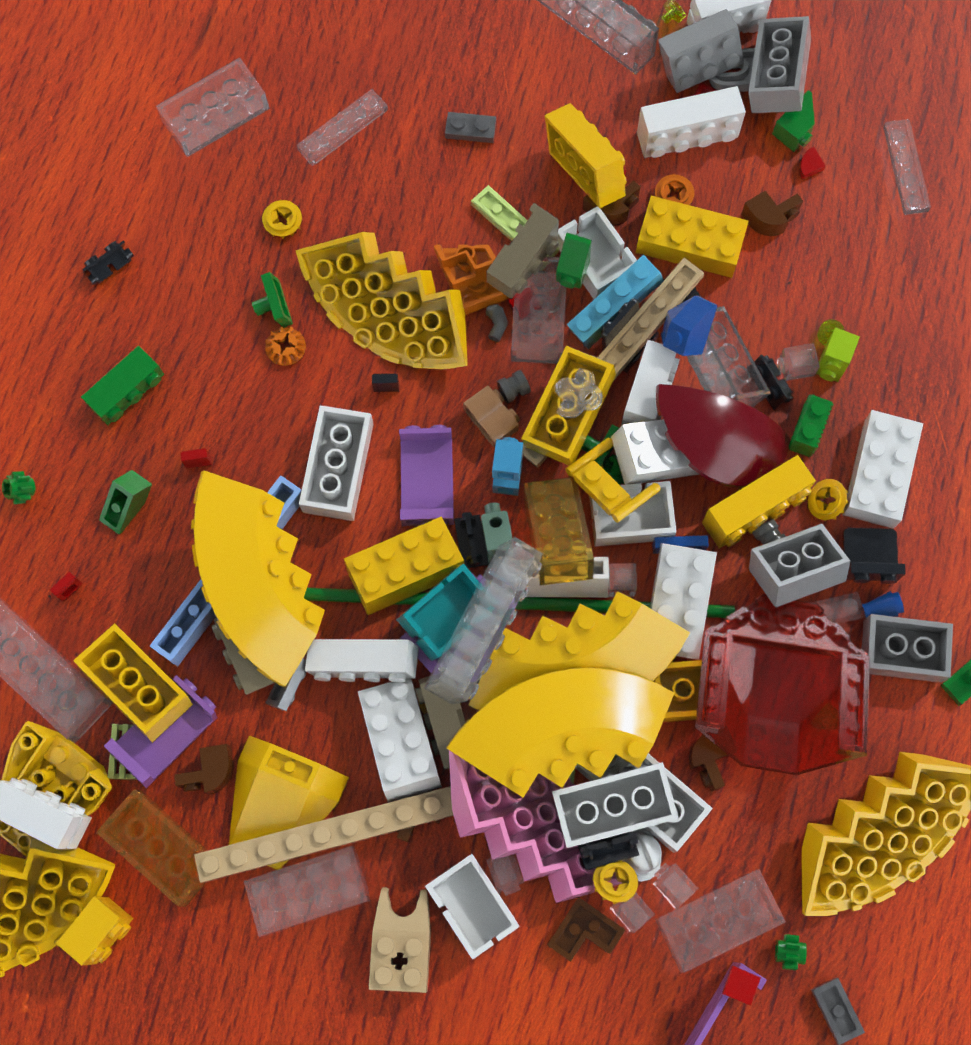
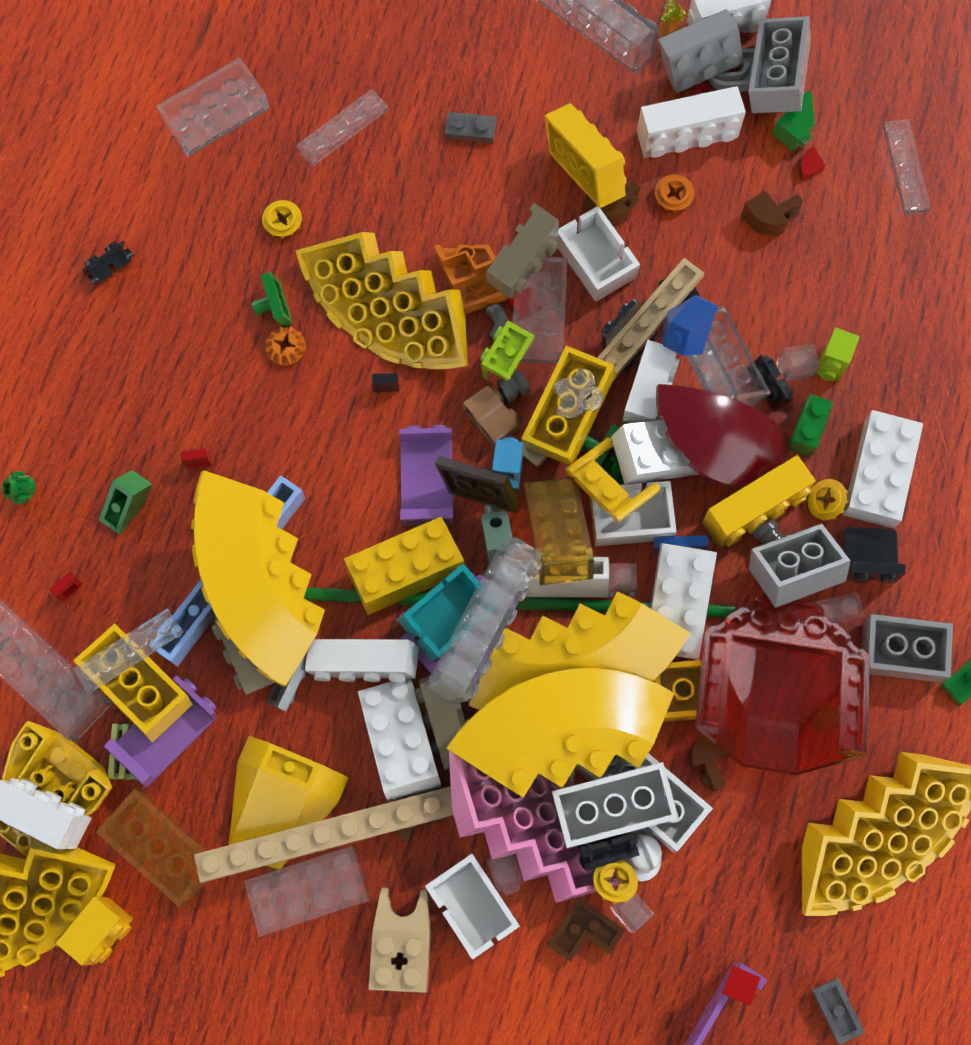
(123, 385): green brick -> none
(128, 651): none -> clear plate
(215, 772): reddish brown brick -> none
(336, 463): white brick -> none
(471, 540): black hinge -> none
(478, 484): none -> dark brown tile
(500, 213): yellowish green tile -> none
(506, 352): none -> lime bracket
(573, 261): green slope -> none
(635, 283): medium azure brick -> none
(674, 884): clear brick -> none
(693, 233): yellow brick -> none
(720, 920): clear brick -> none
(790, 952): green gear -> none
(827, 328): clear neon green tile -> none
(886, 605): blue cone -> none

